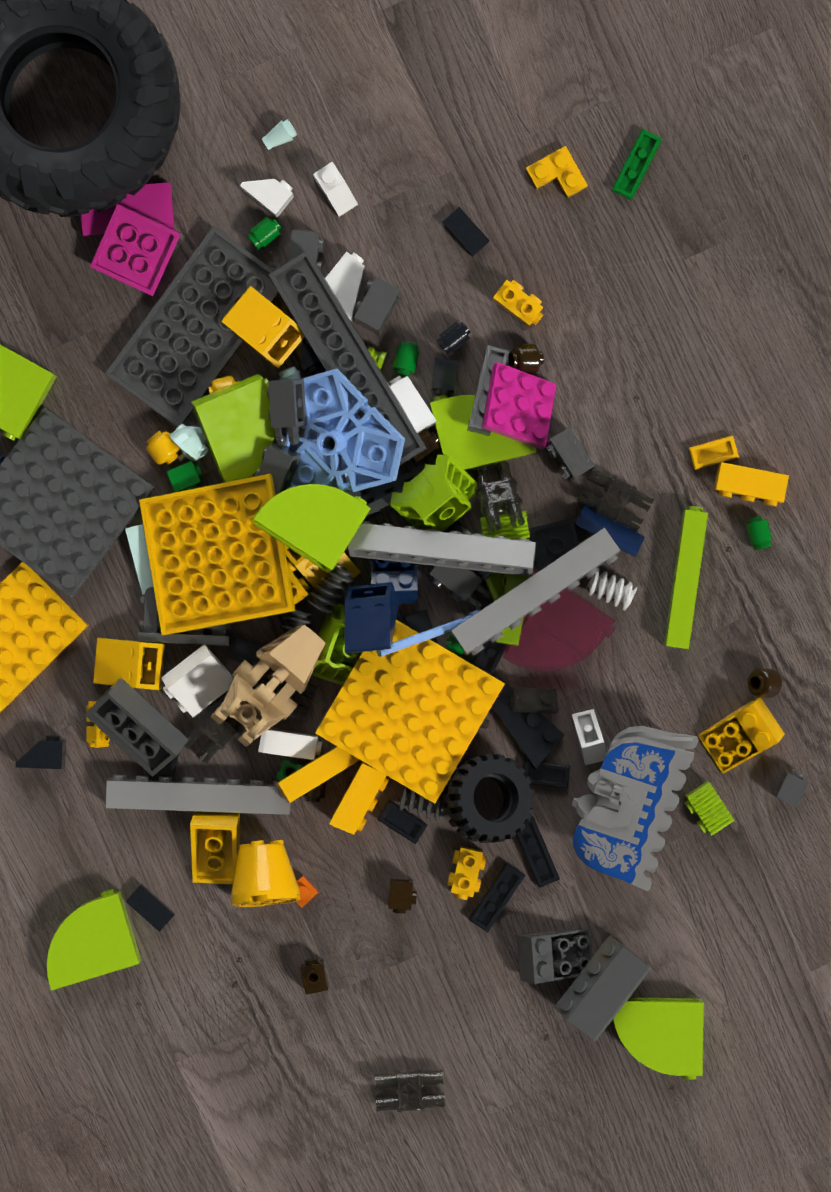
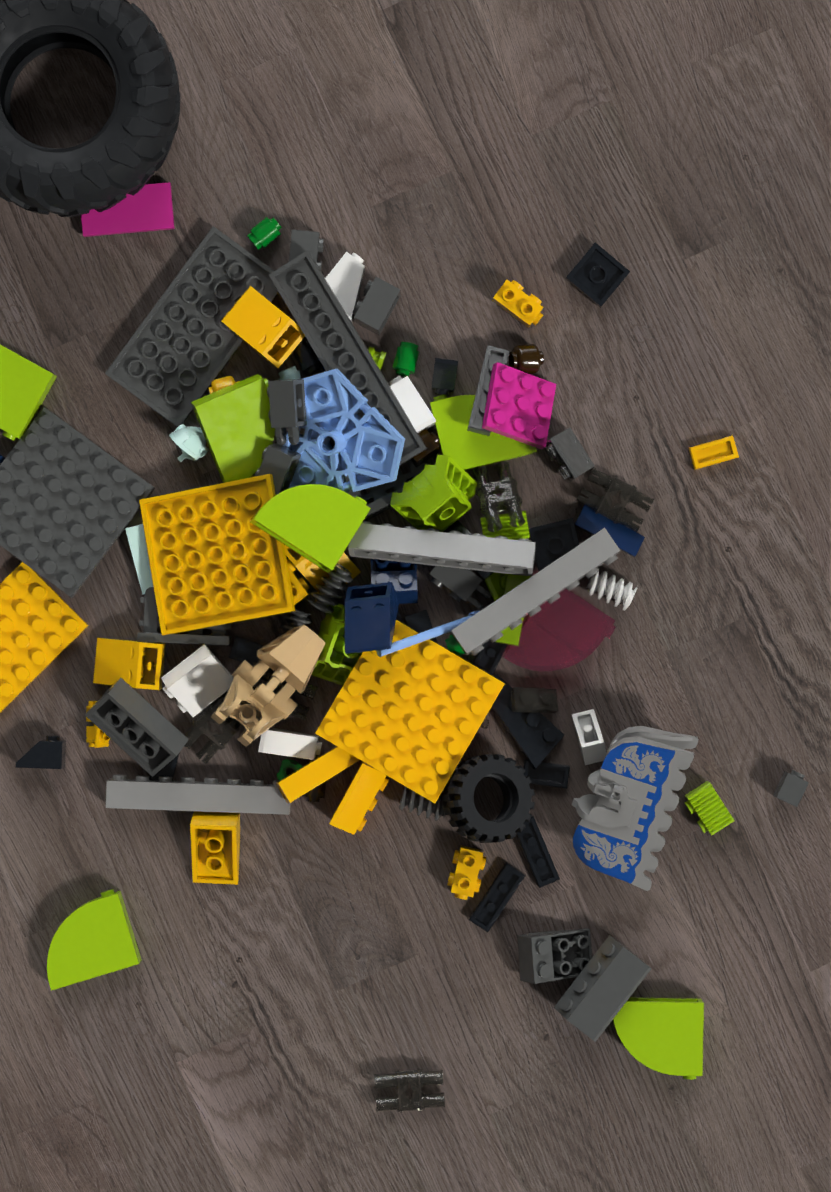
(135, 249): dark pink plate -> none
(150, 907): black tile -> none
(162, 448): yellow head -> none
(185, 476): green brick -> none
(263, 876): yellow cone -> none
(270, 194): white slope -> none
(280, 134): light aqua cone -> none
(307, 891): orange plate -> none
(314, 976): dark brown brick -> none
(335, 189): white slope -> none
(401, 895): dark brown brick -> none
(402, 822): black tile -> none
(453, 337): black brick -> none
(466, 231): black tile -> none
(560, 167): yellow plate -> none
(597, 275): none -> black plate
(636, 164): green tile -> none
(686, 578): lime brick -> none
(741, 735): yellow slope -> none
(750, 484): yellow brick -> none
(759, 533): green brick -> none
(764, 683): dark brown head -> none

